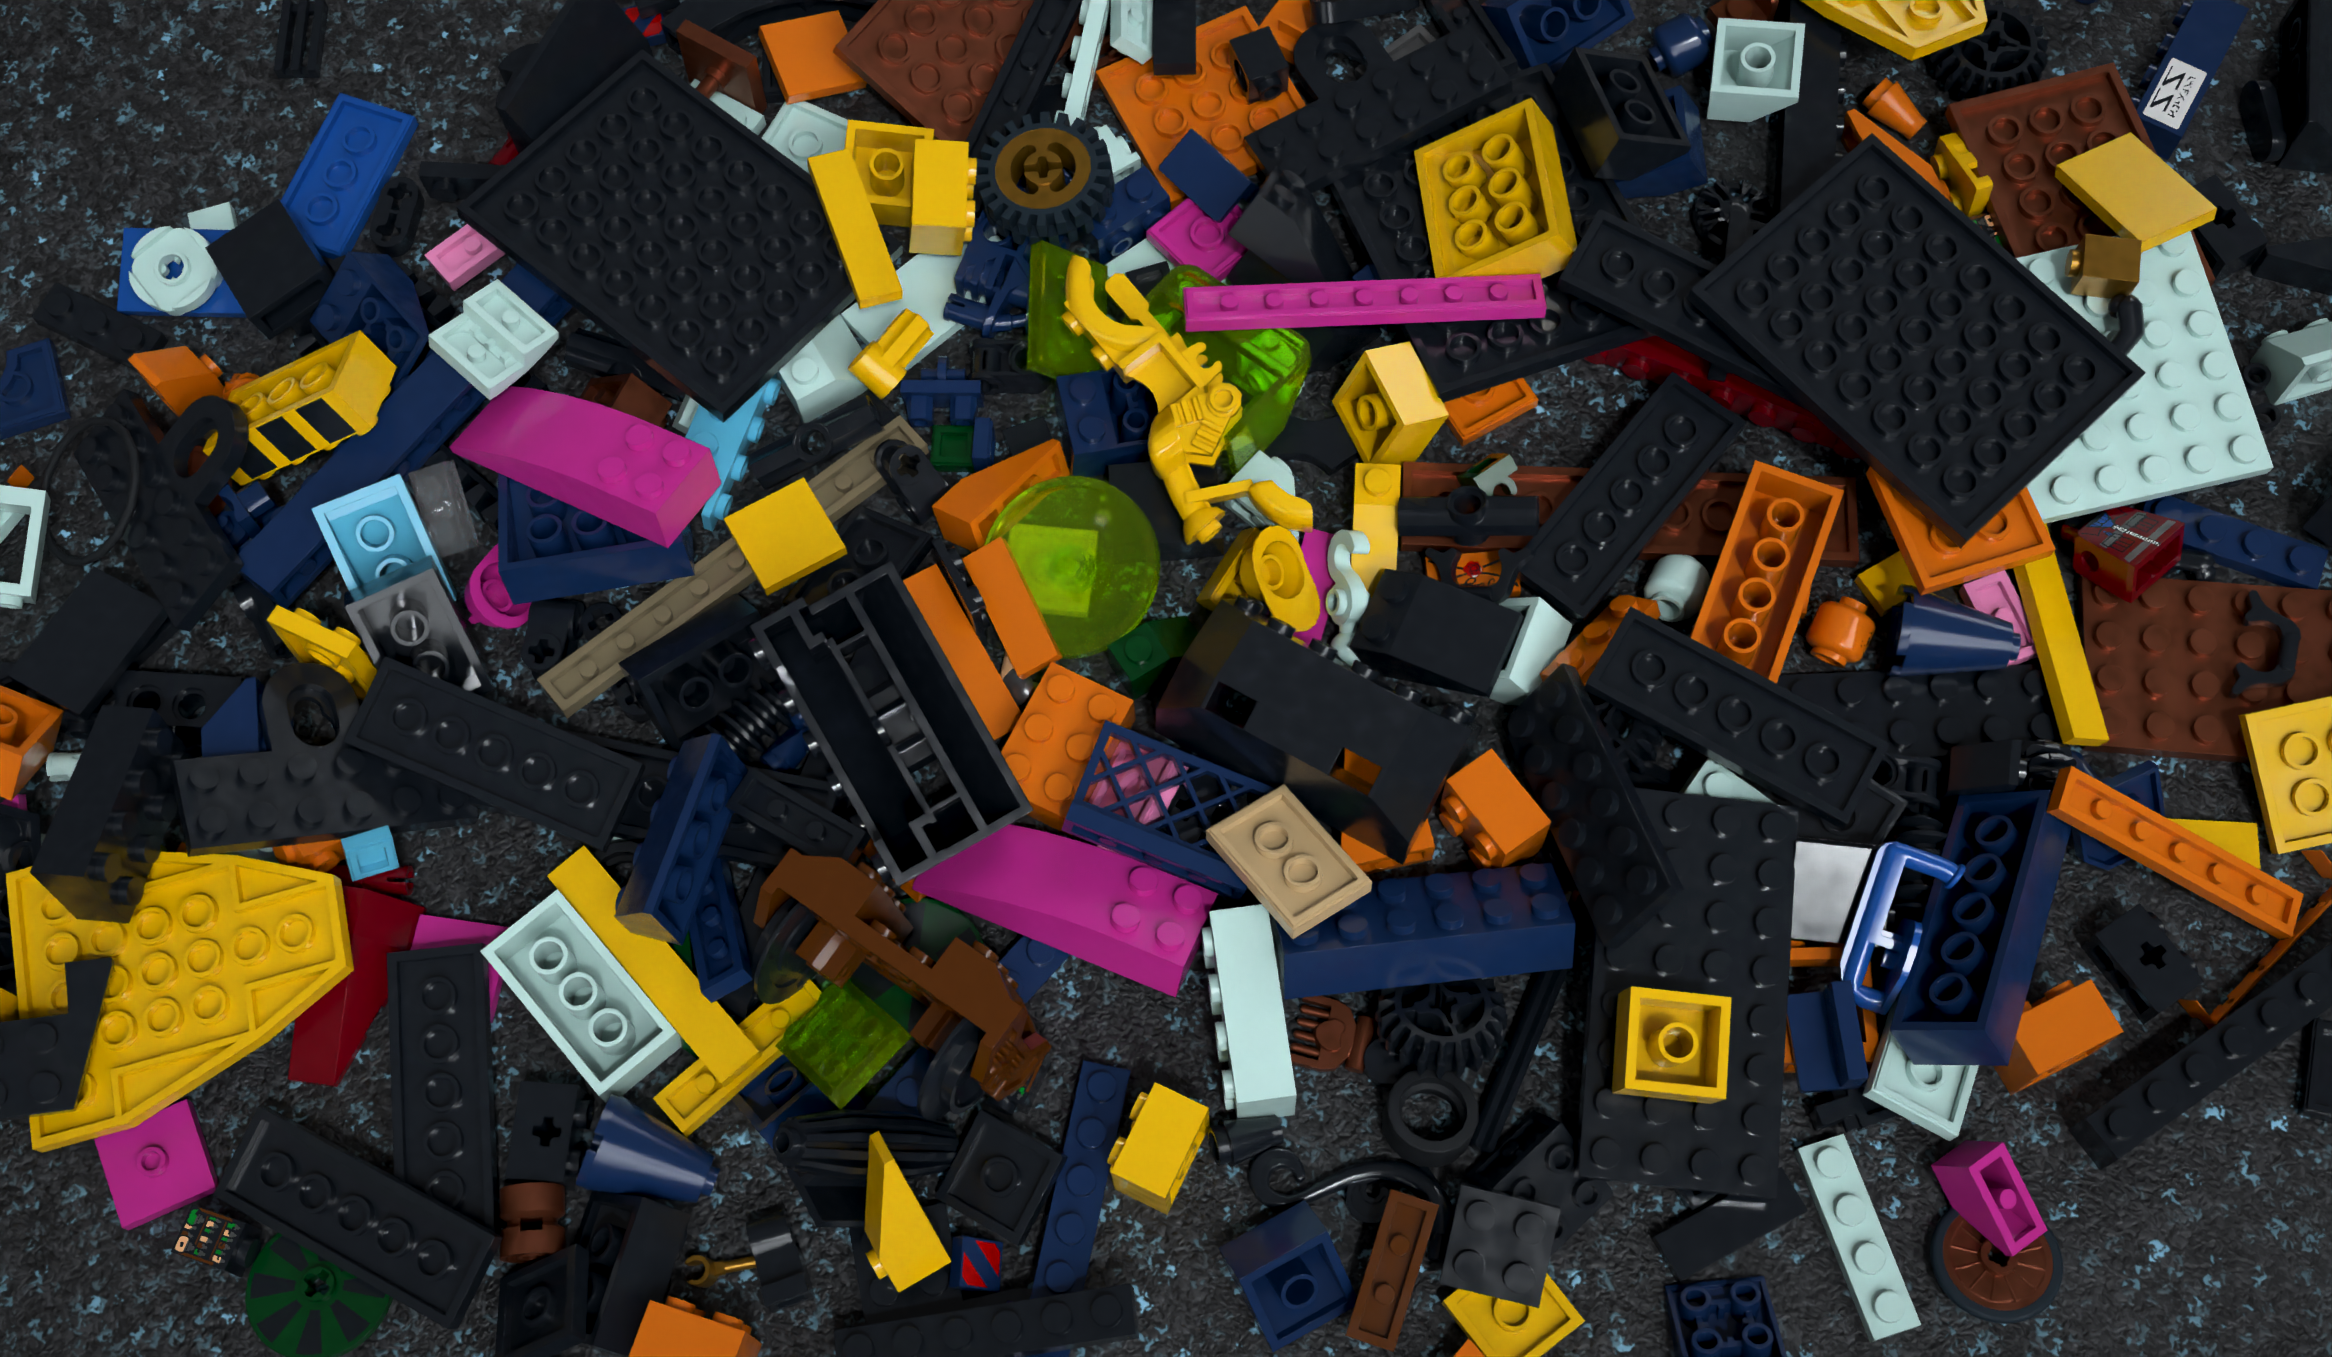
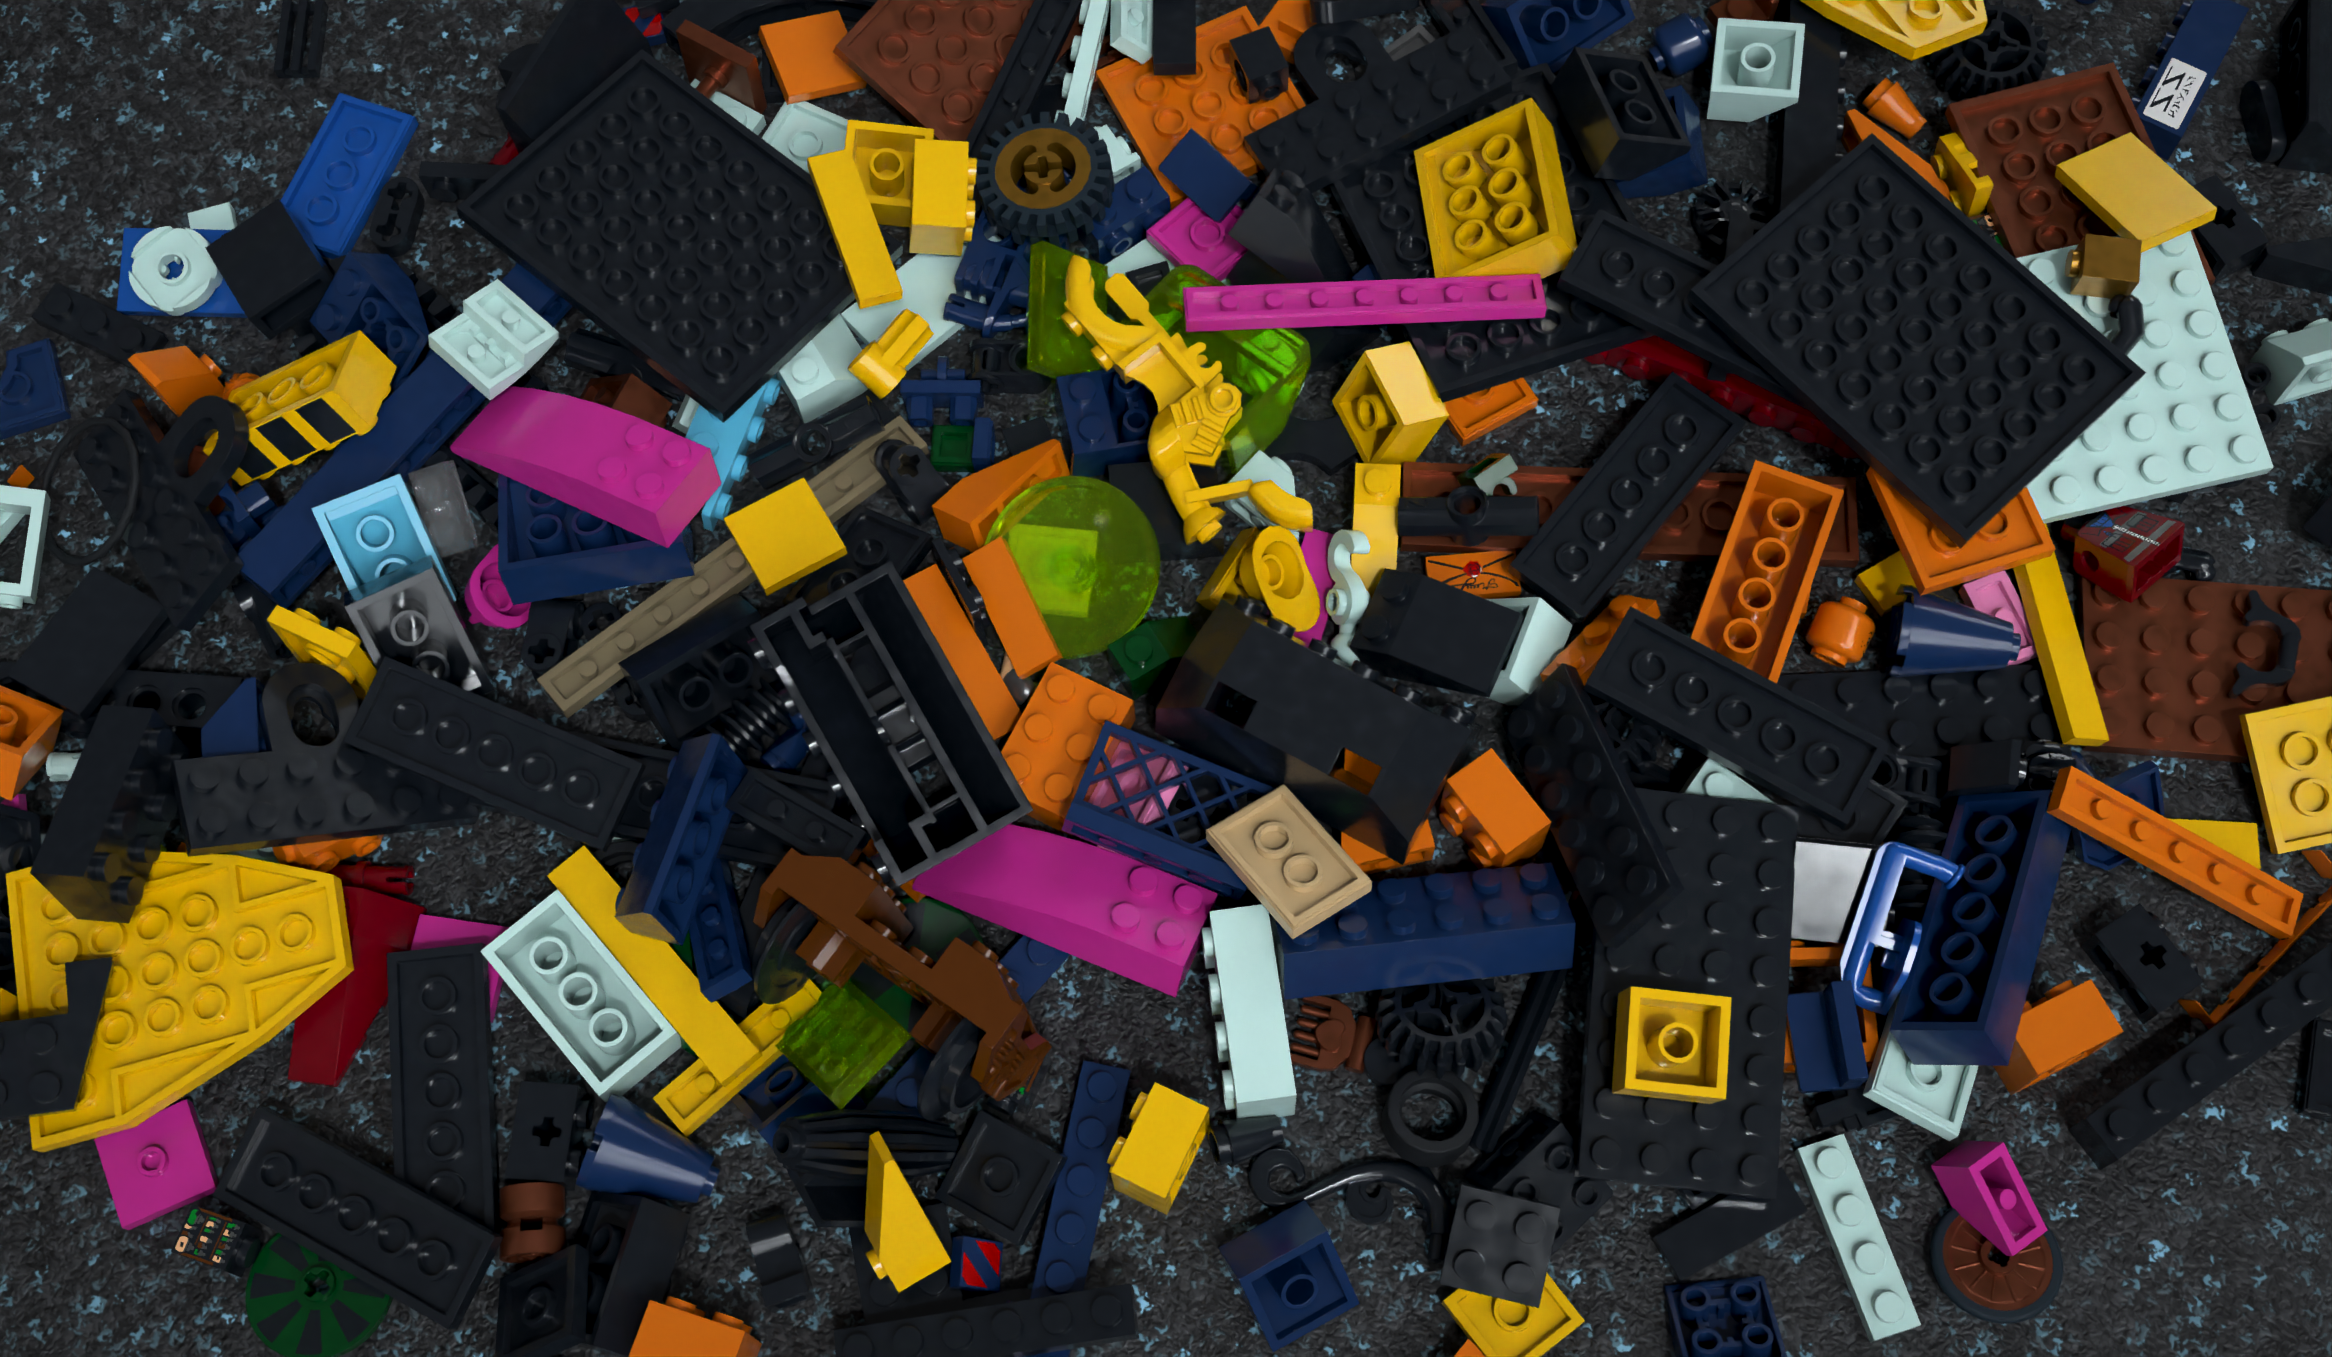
(370, 853): medium azure tile -> none
(462, 256): bright pink plate -> none
(718, 1268): pearl gold hand -> none
(1392, 1270): reddish brown plate -> none
(1496, 593): black helmet -> none
(1677, 586): light aqua head -> none
(2244, 545): dark blue plate -> none

